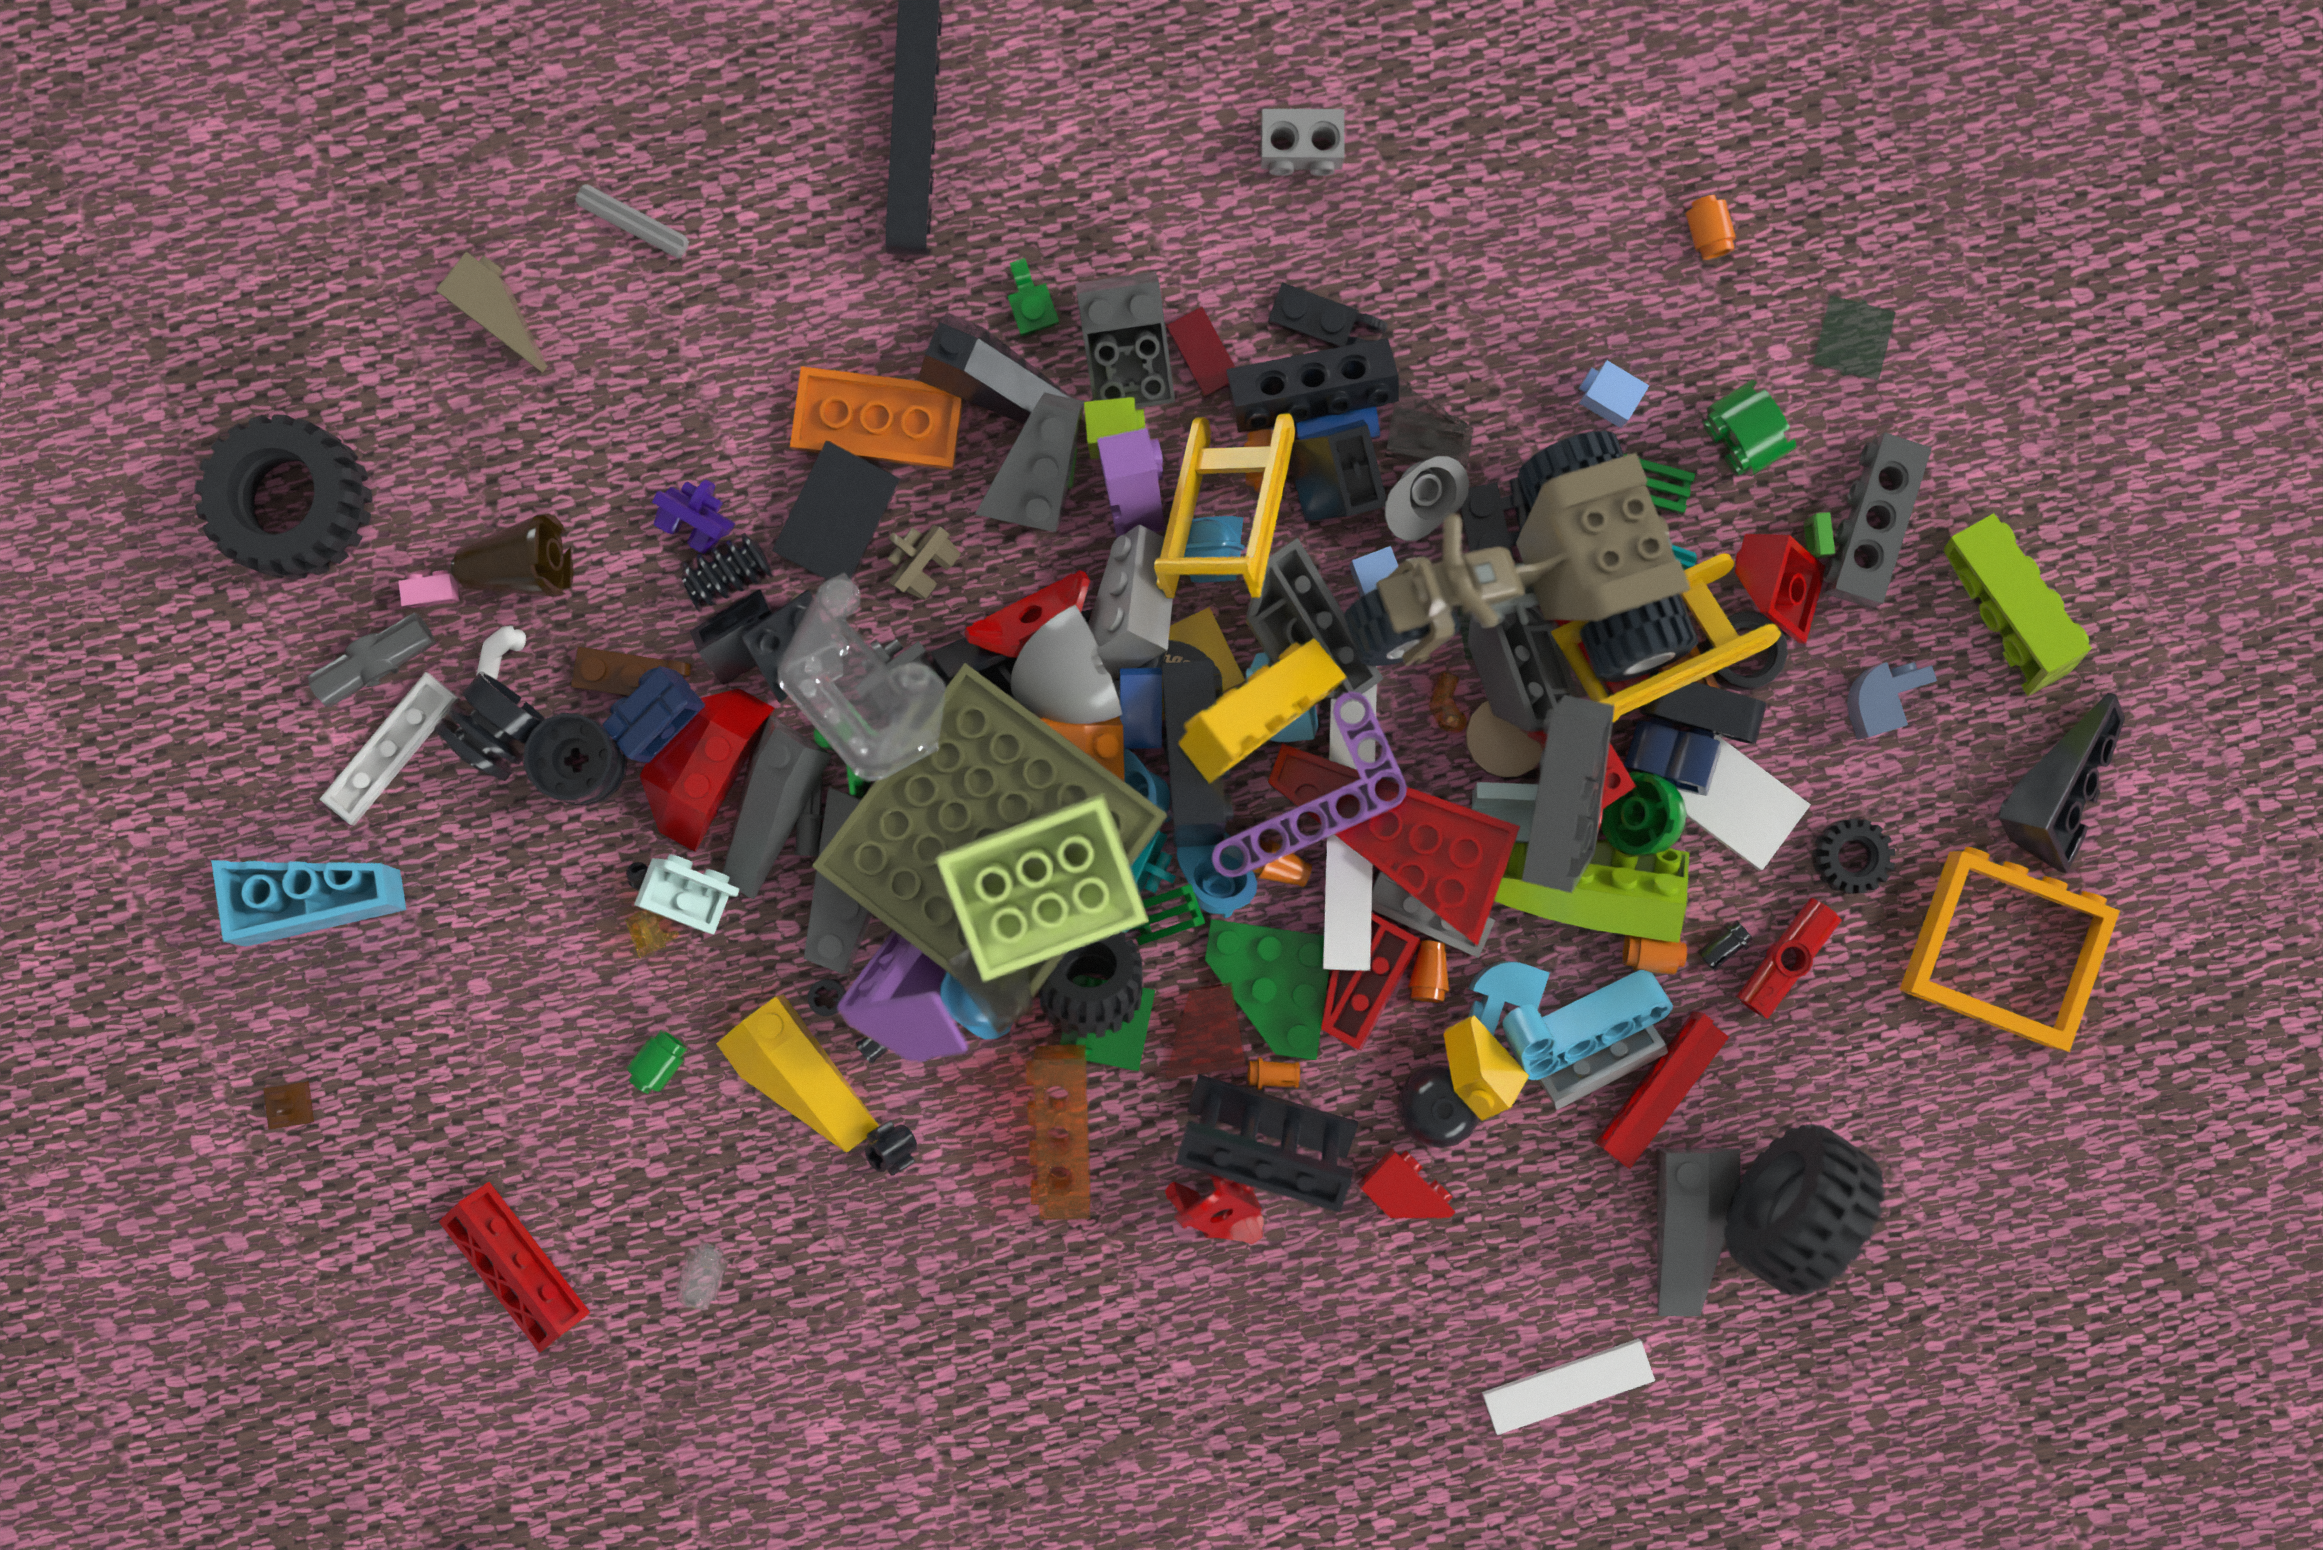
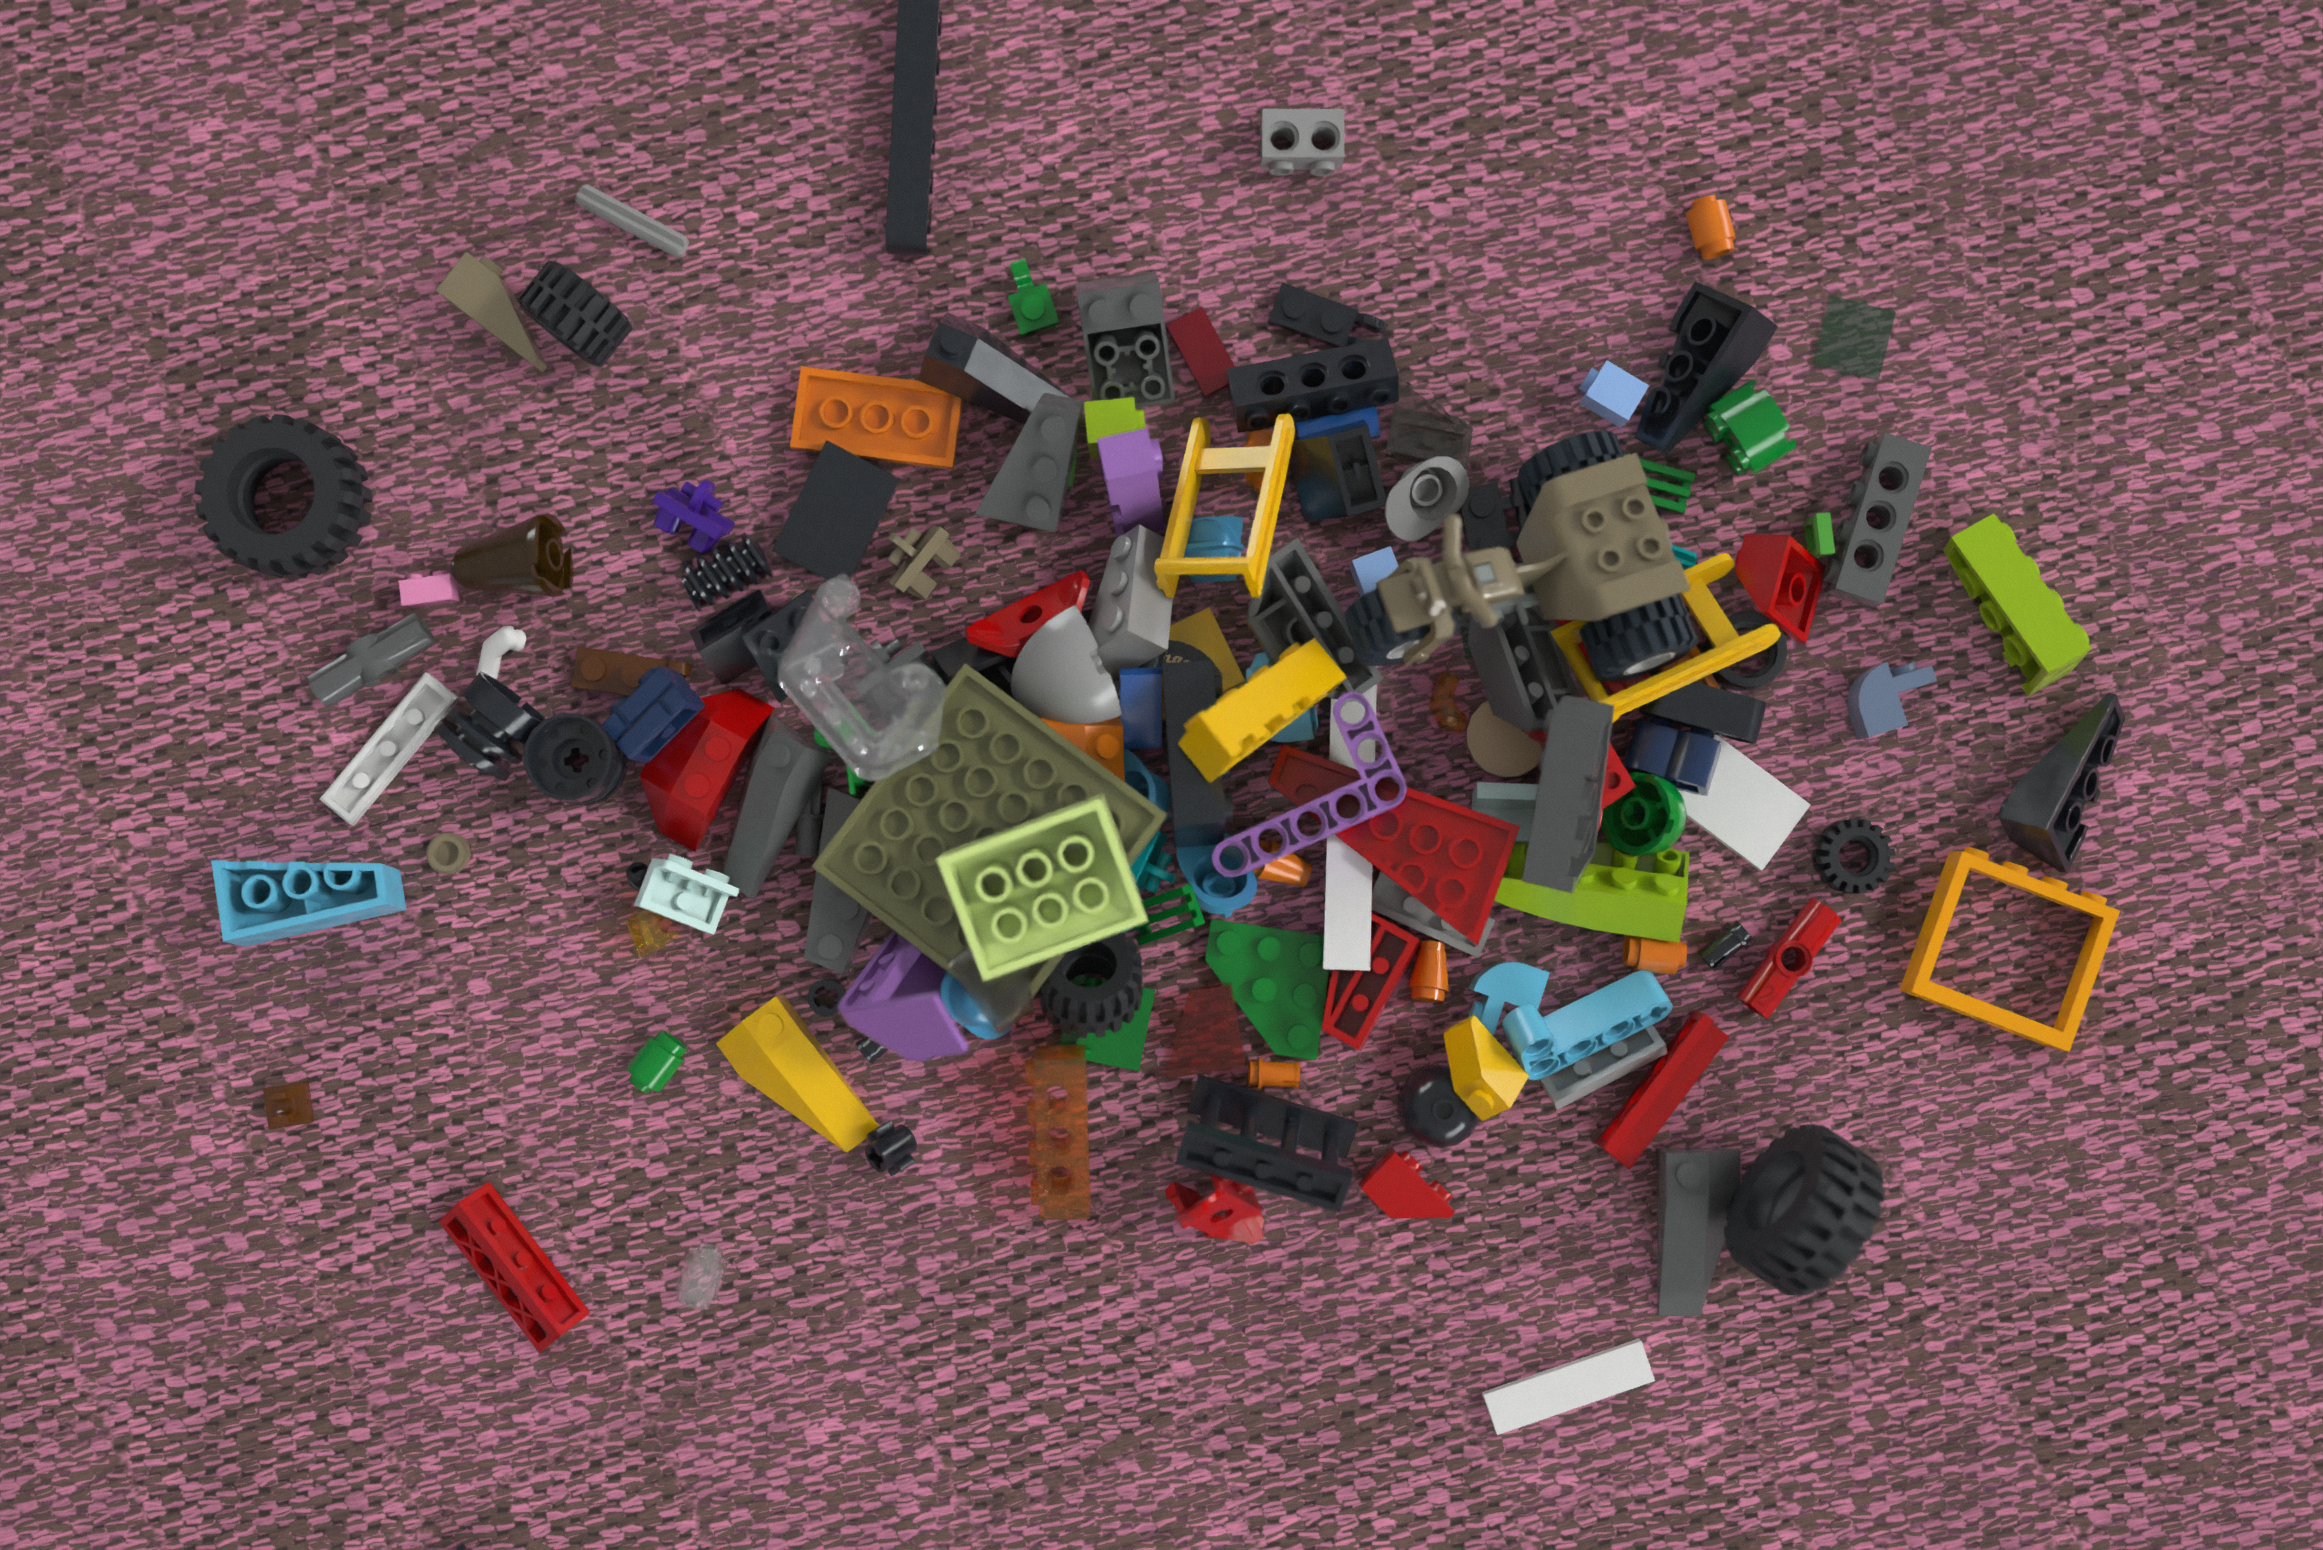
(448, 853): none -> dark tan tile
(575, 313): none -> black tyre
(1711, 353): none -> black wedge

